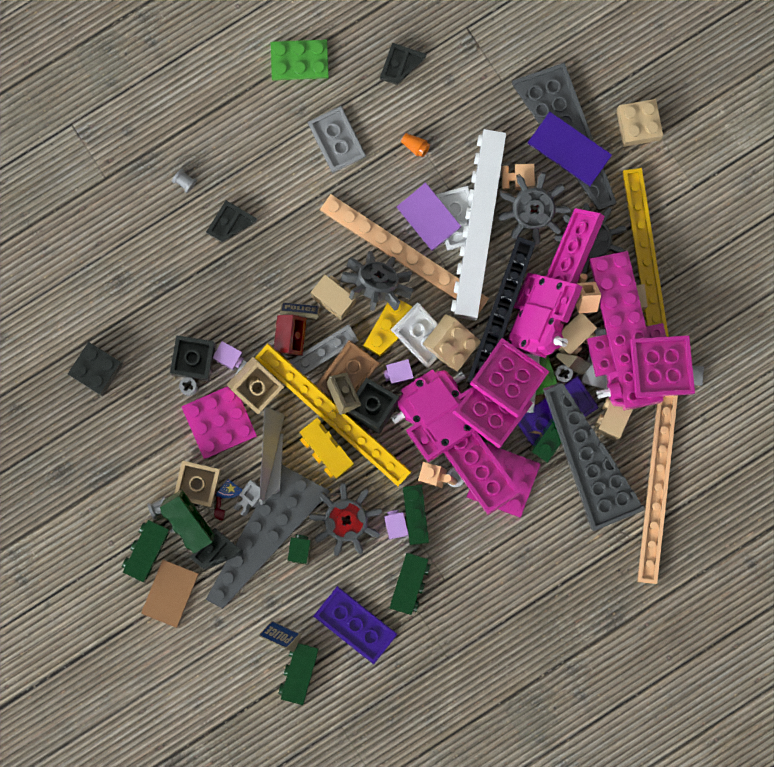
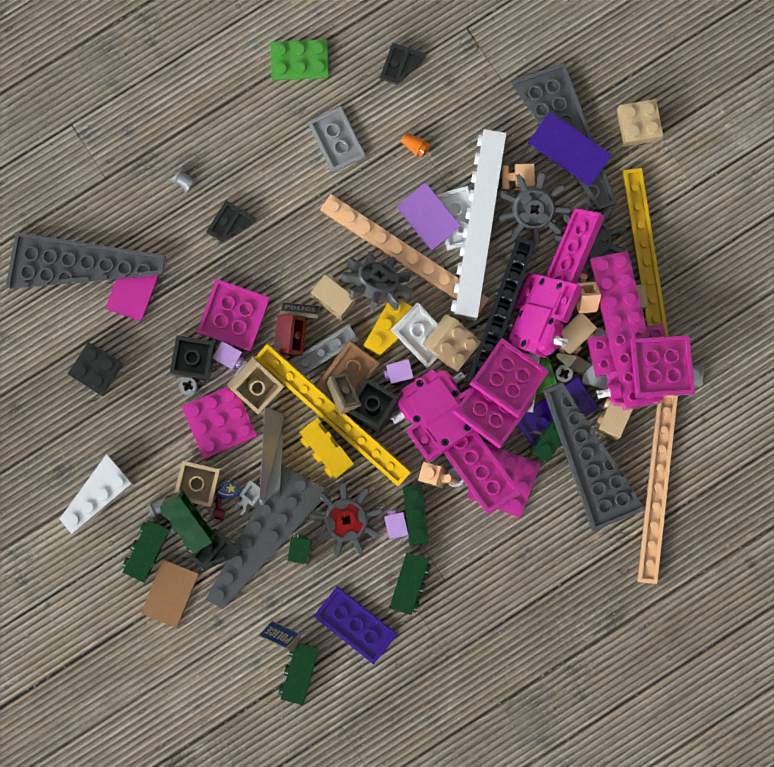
(58, 261): none -> dark grey wing
(99, 492): none -> white wedge
(131, 296): none -> dark pink tile
(233, 315): none -> dark pink plate

